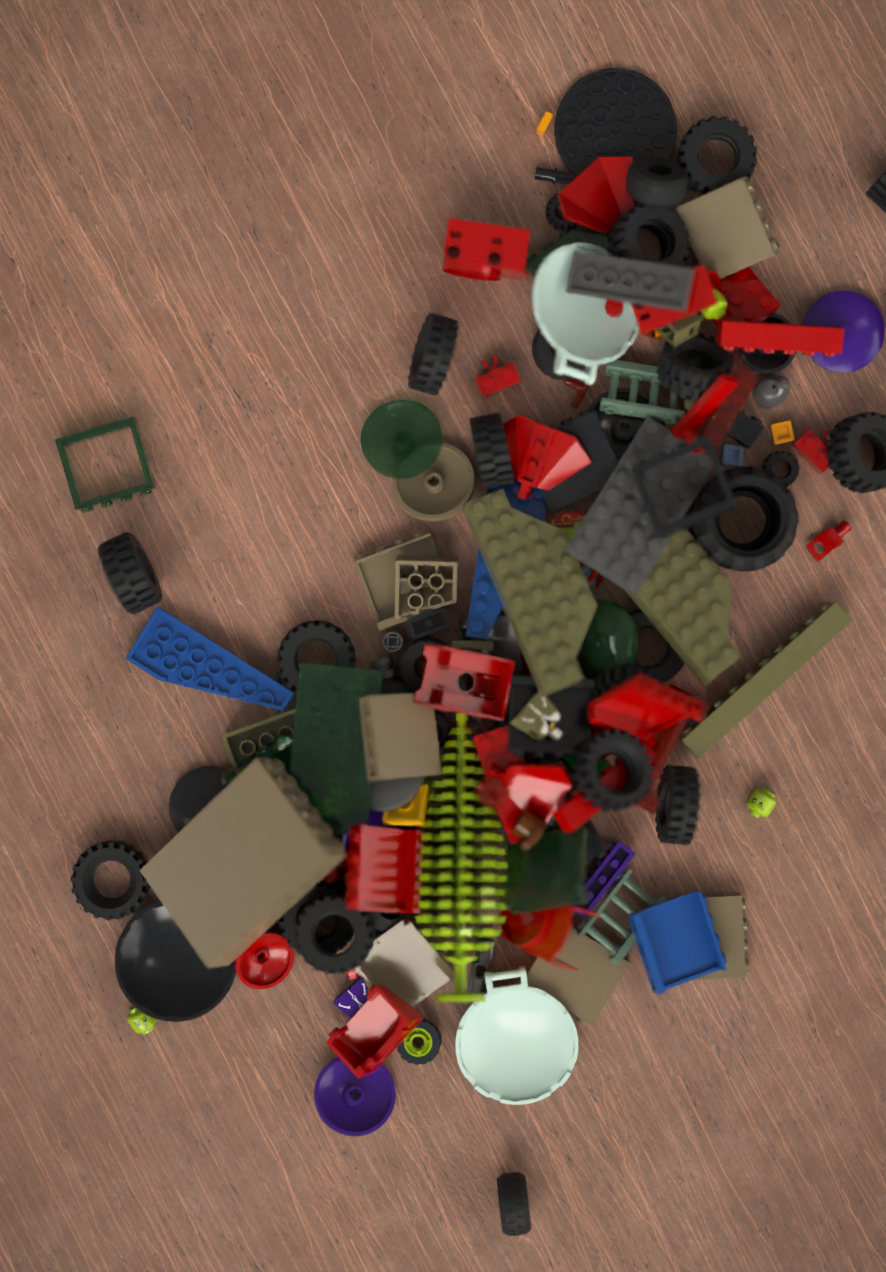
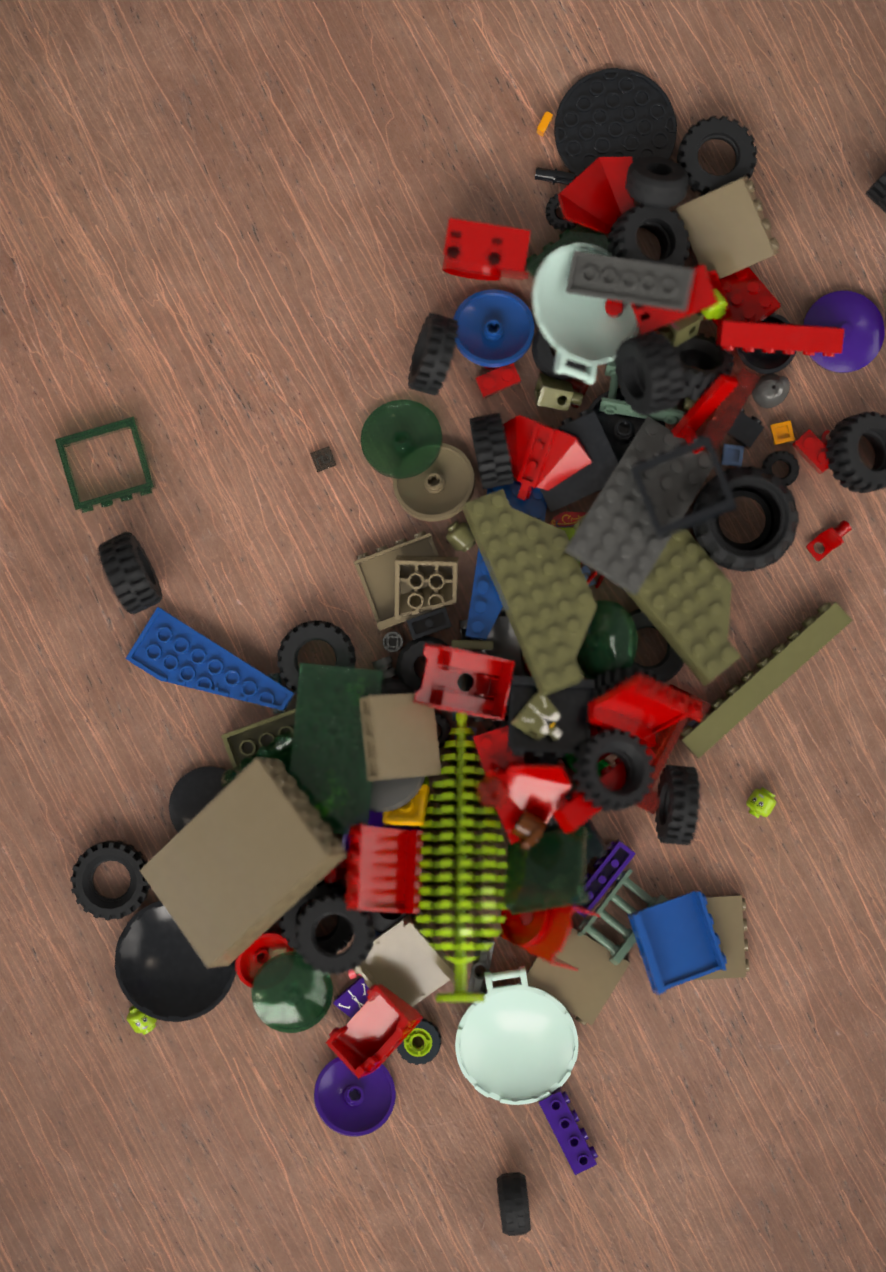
(291, 993): none -> clear green dish
(323, 459): none -> clear smoke tile
(460, 536): none -> olive head
(494, 328): none -> blue dish
(555, 393): none -> olive torso
(568, 1132): none -> dark purple brick
(649, 373): none -> black tyre

